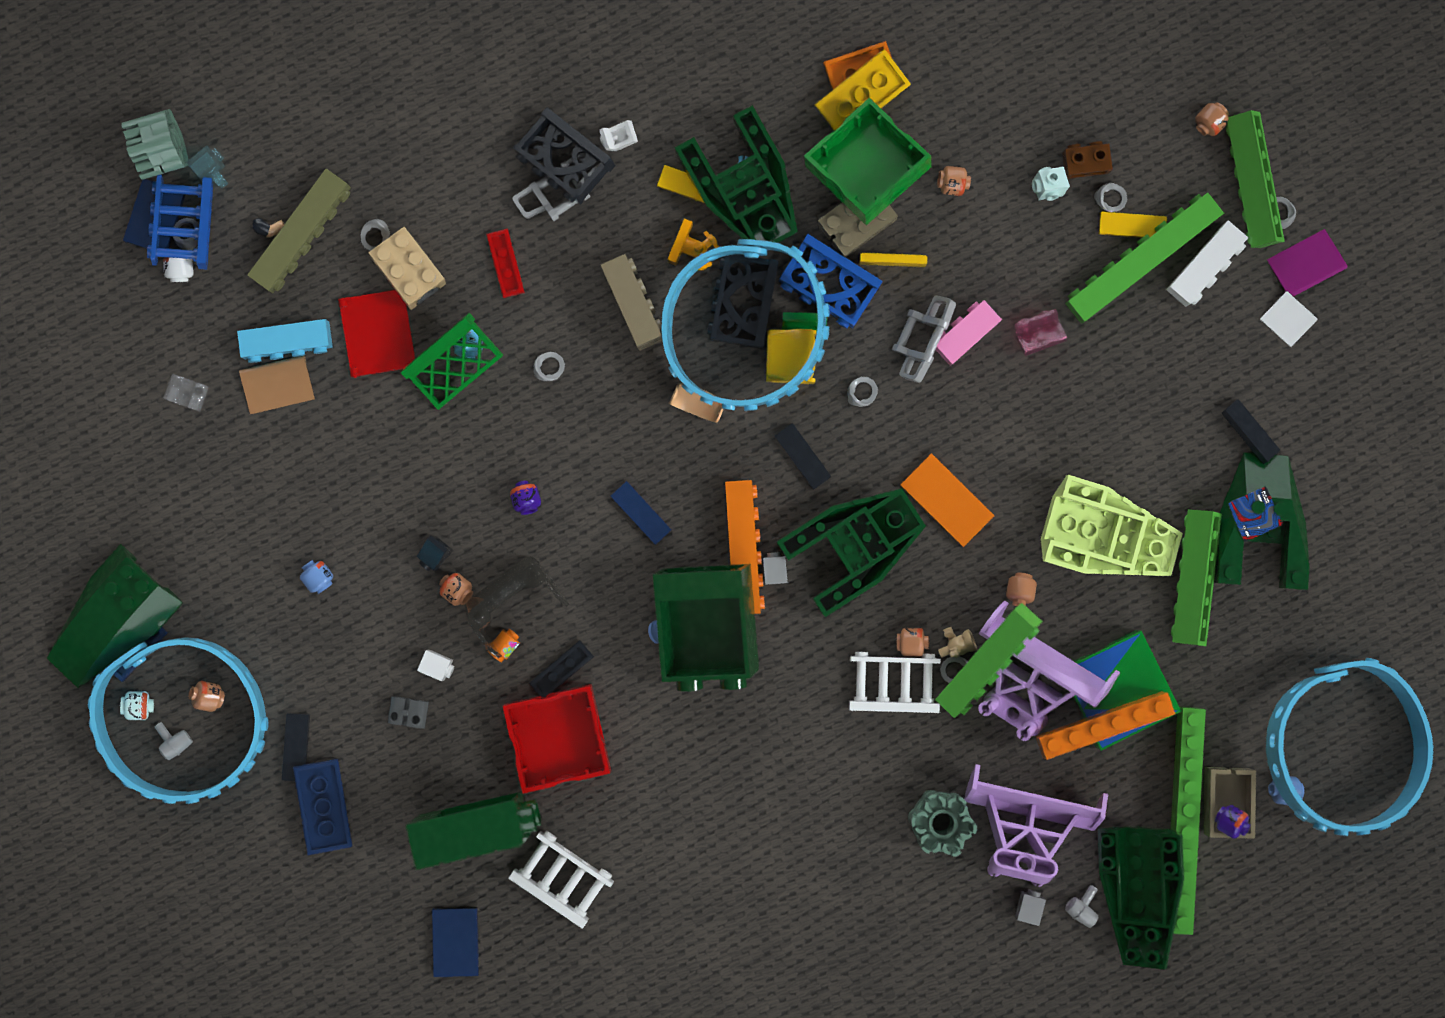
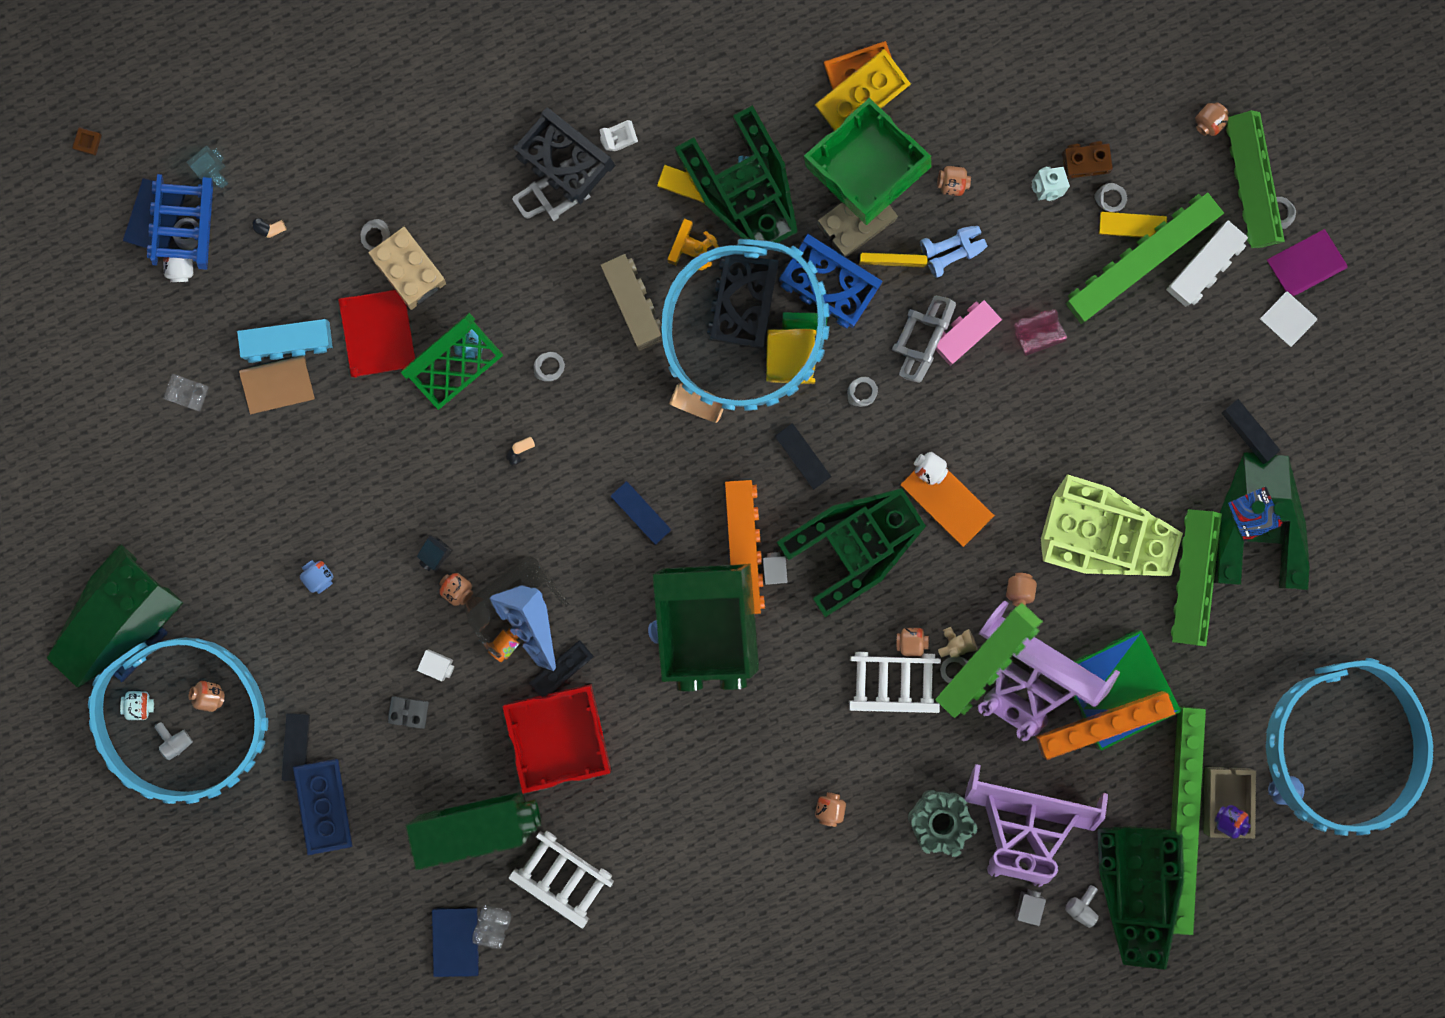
(87, 141): none -> reddish brown tile
(156, 144): sand green piece -> none
(299, 231): olive brick -> none
(491, 927): none -> clear piece
(505, 263): red tile -> none
(517, 448): none -> arm
(525, 498): dark purple head -> none
(529, 621): none -> medium blue wedge
(830, 809): none -> nougat head
(930, 468): none -> white head
(966, 249): none -> light blue piece

